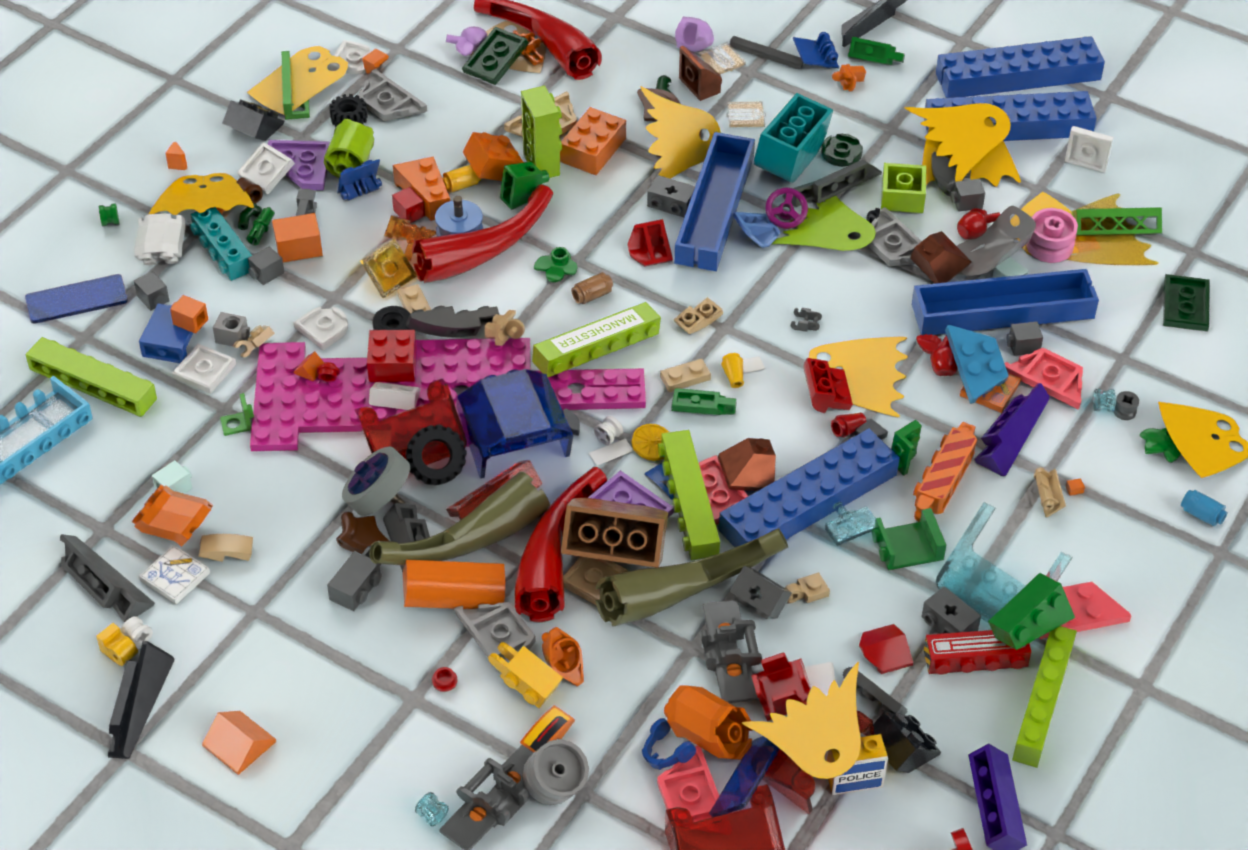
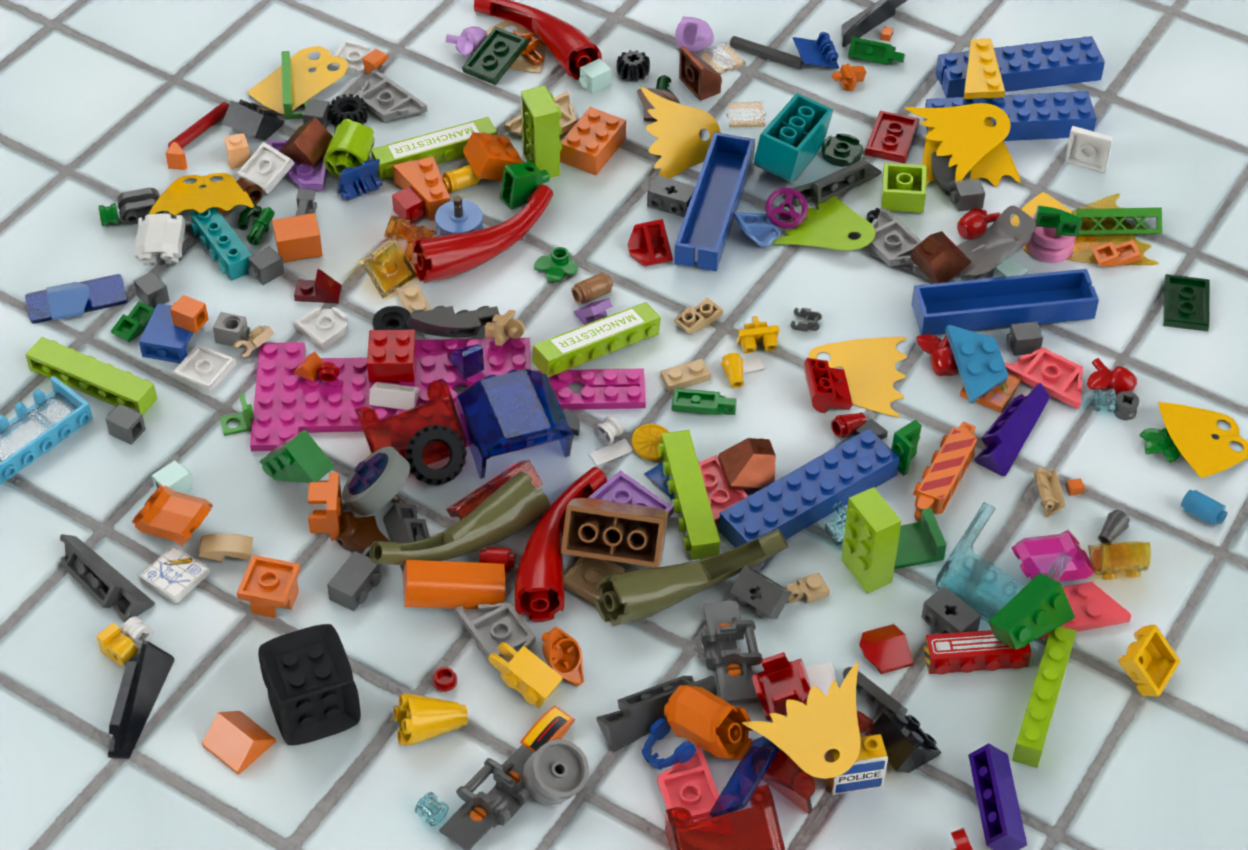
(67, 300): none -> medium blue slope
(125, 424): none -> dark grey brick
(135, 323): none -> green slope
(136, 204): none -> dark grey brick
(201, 125): none -> red axle
(237, 150): none -> light nougat brick
(269, 585): none -> orange panel
(297, 460): none -> green wedge
(308, 143): none -> copper slope
(309, 684): none -> black piece
(317, 109): none -> dark grey brick
(321, 290): none -> dark red slope
(327, 493): none -> orange panel
(426, 718): none -> yellow cone
(442, 144): none -> lime brick
(468, 360): none -> clear blue slope
(498, 555): none -> red brick
(593, 311): none -> medium lavender slope
(595, 76): none -> light aqua brick
(633, 65): none -> black gear
(642, 710): none -> dark grey wedge
(755, 333): none -> yellow hips
(870, 539): none -> lime brick
(886, 33): none -> orange piece
(892, 136): none -> red tile
(983, 72): none -> yellow wing
(1041, 552): none -> dark pink brick
(1064, 222): none -> green slope
(1114, 526): none -> dark grey cone
(1118, 379): none -> red piece
(1120, 558): none -> clear yellow brick
(1122, 254): none -> orange slope
(1149, 661): none -> yellow brick

